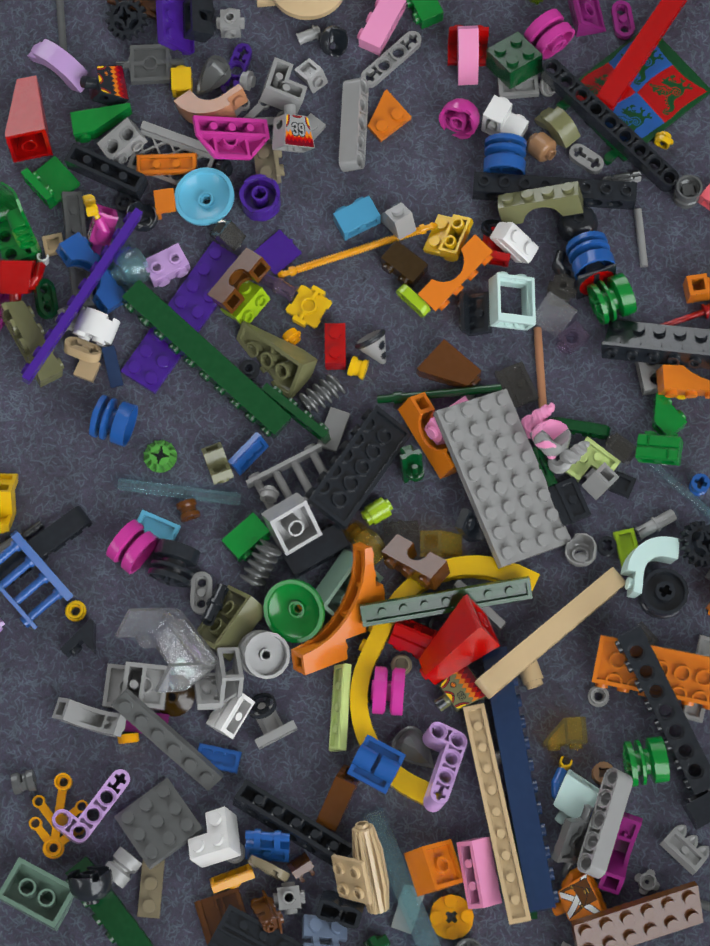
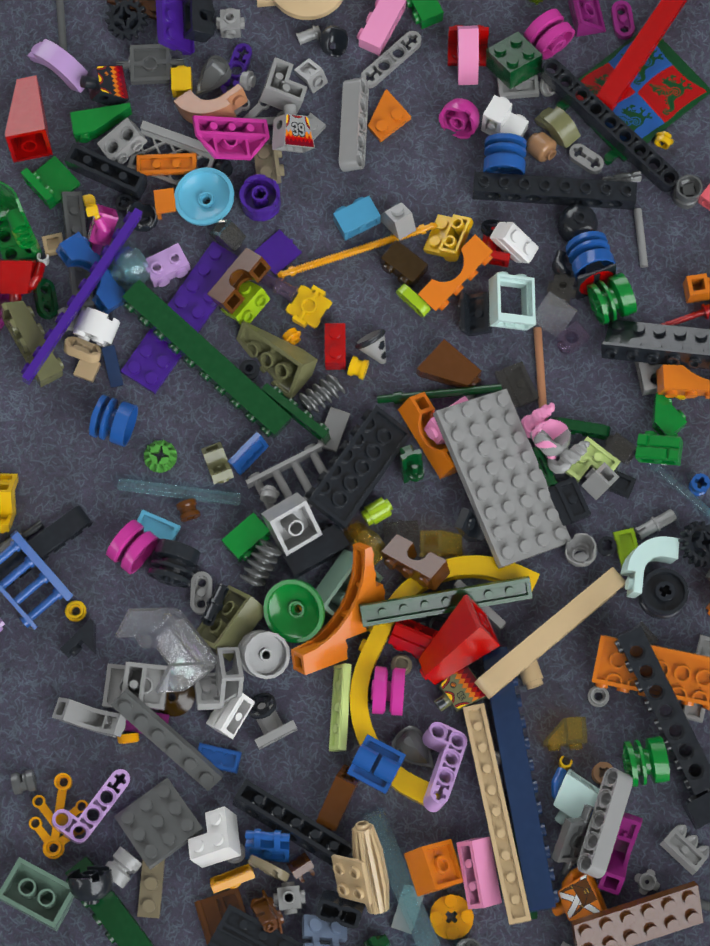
(563, 198): olive arch -> none

